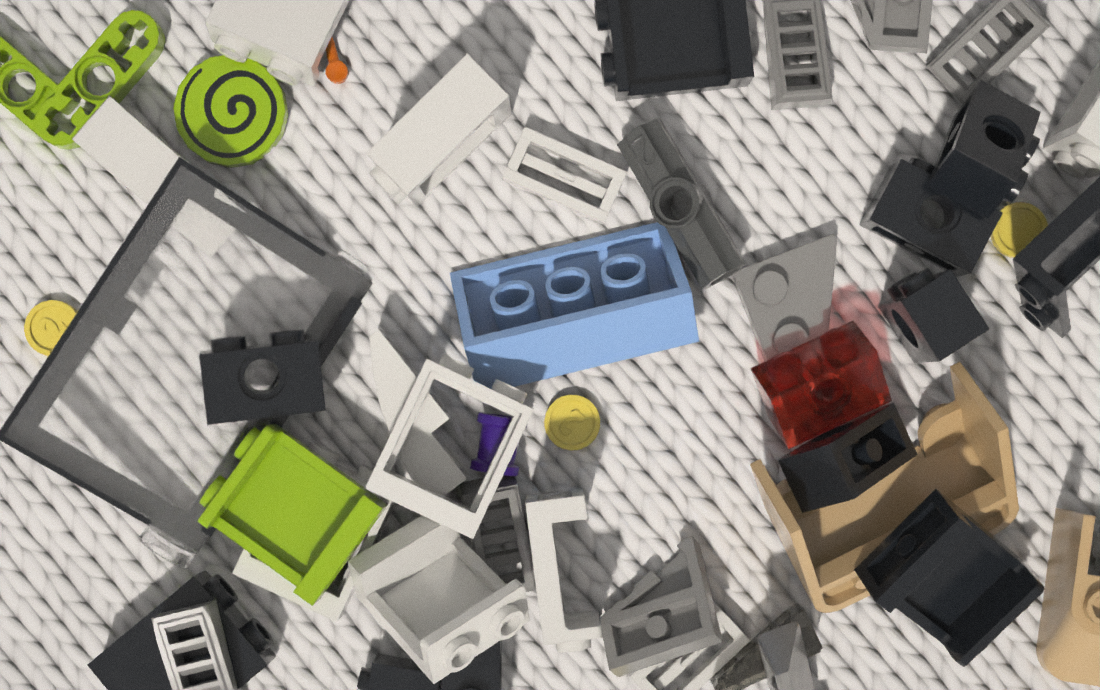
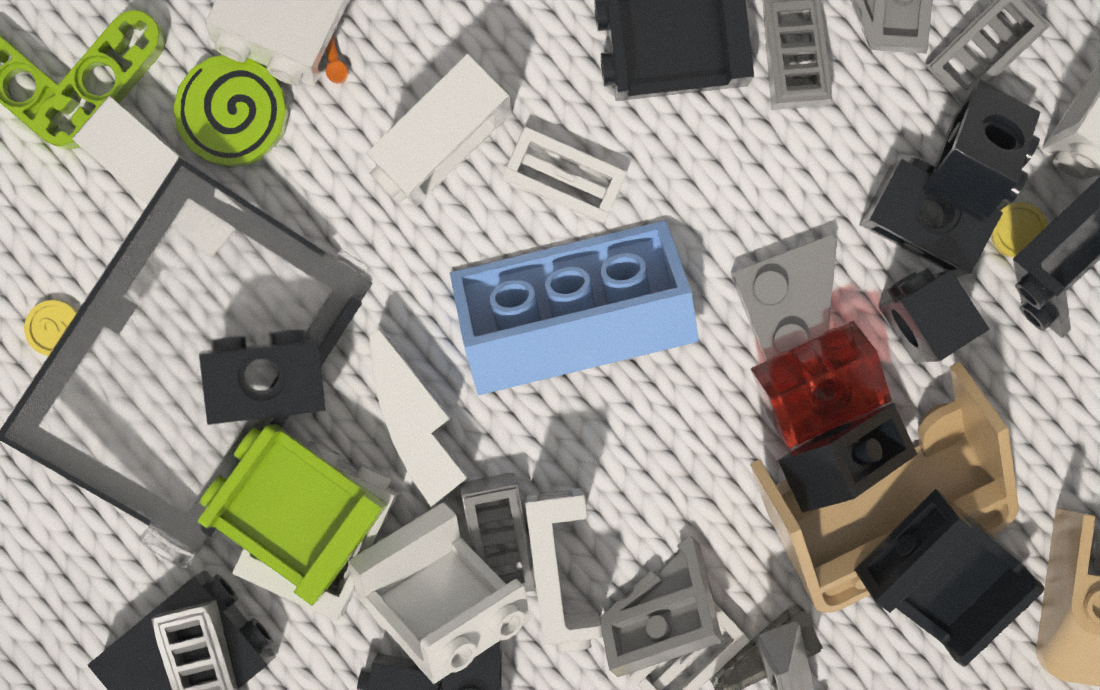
(424, 500): white window -> none
(491, 434): dark purple bush -> none
(572, 422): light yellow piece -> none
(663, 173): dark grey piece -> none

